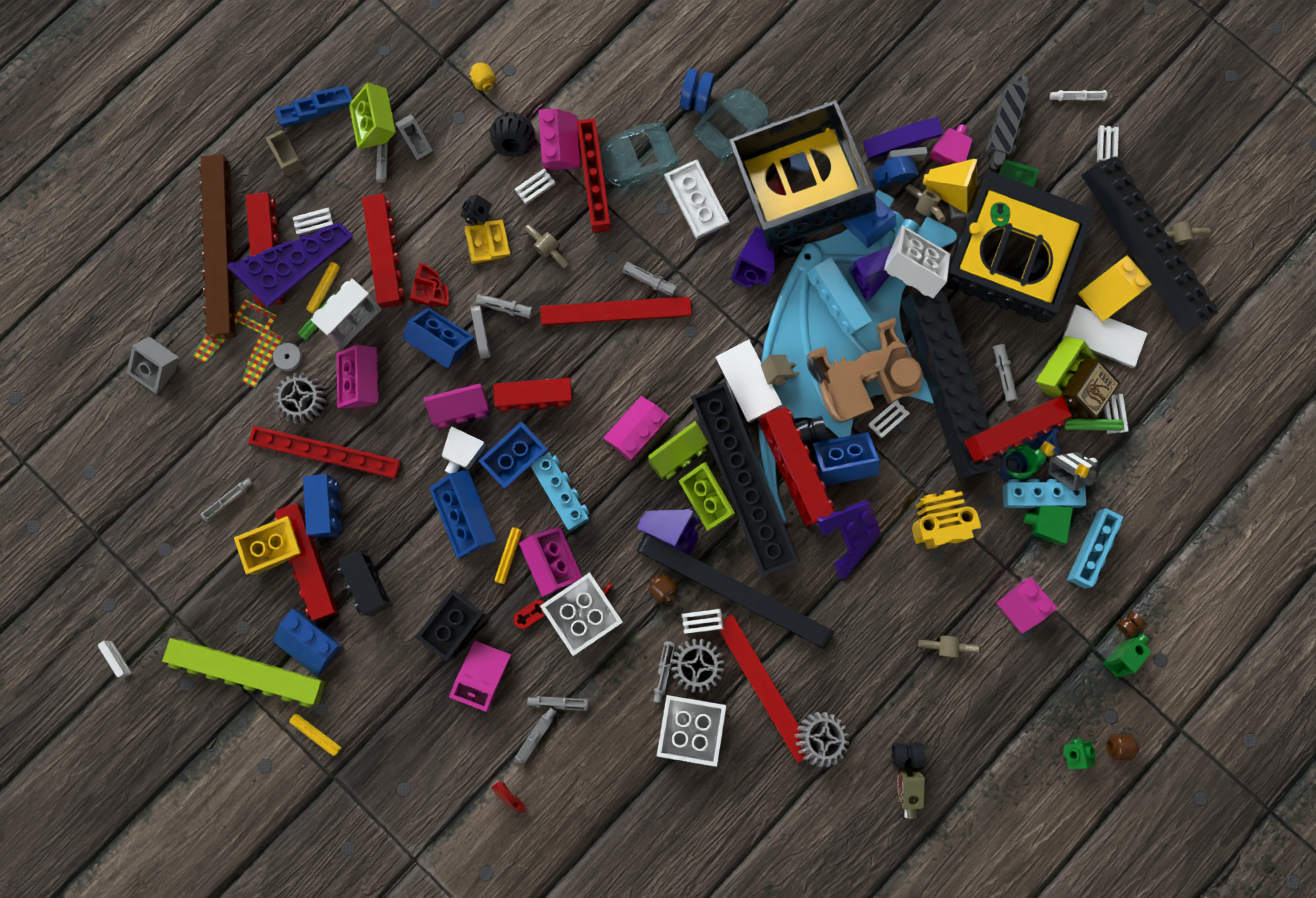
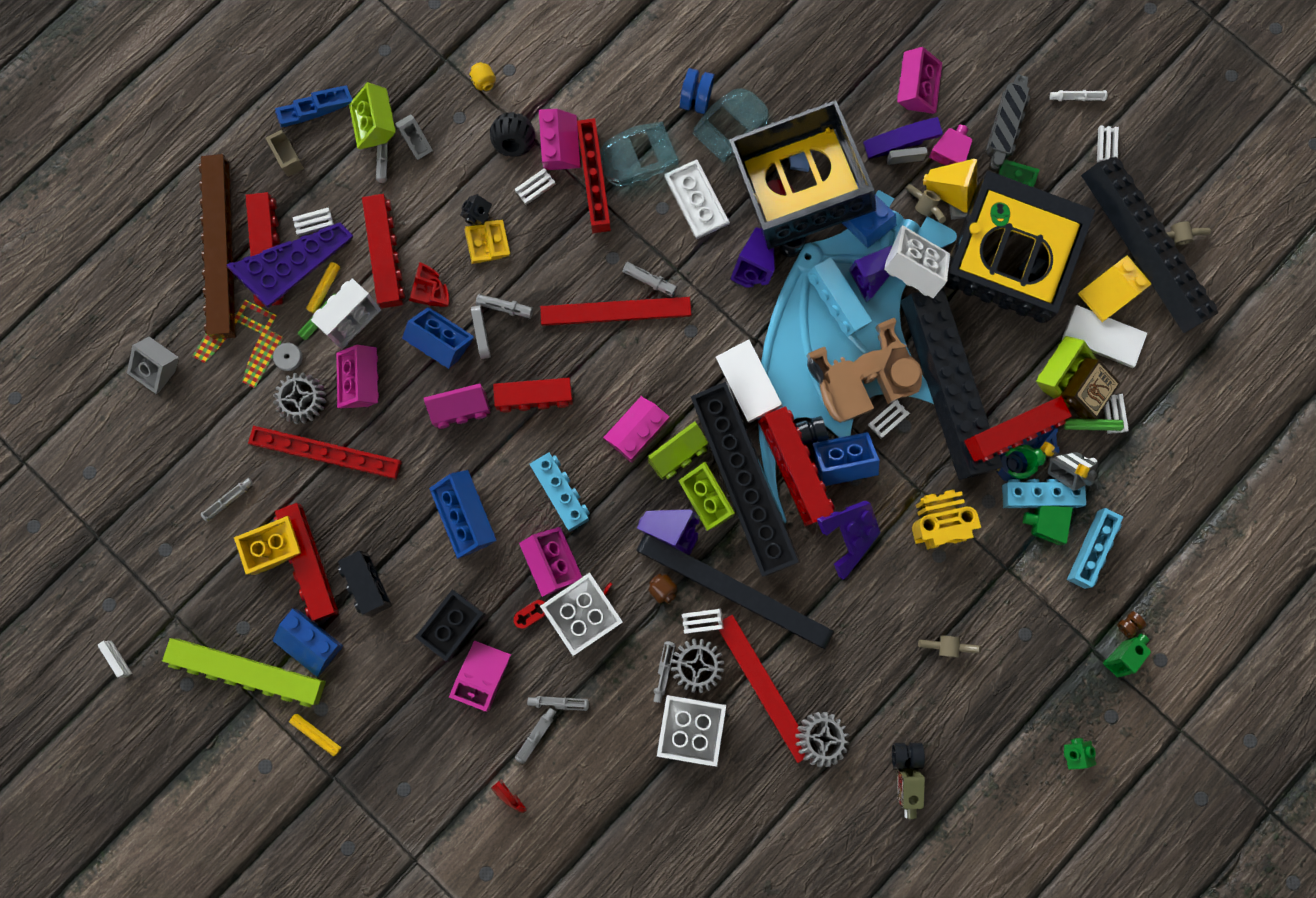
(322, 506): blue brick -> none
(461, 450): white torso -> none
(508, 555): yellow axle -> none
(513, 455): blue slope -> none
(546, 245): dark tan piece -> none
(778, 369): dark tan brick -> none
(895, 169): blue brick -> none
(919, 81): none -> dark pink slope
(1003, 365): light grey pin -> none
(1026, 605): dark pink slope -> none
(1122, 747): reddish brown head -> none

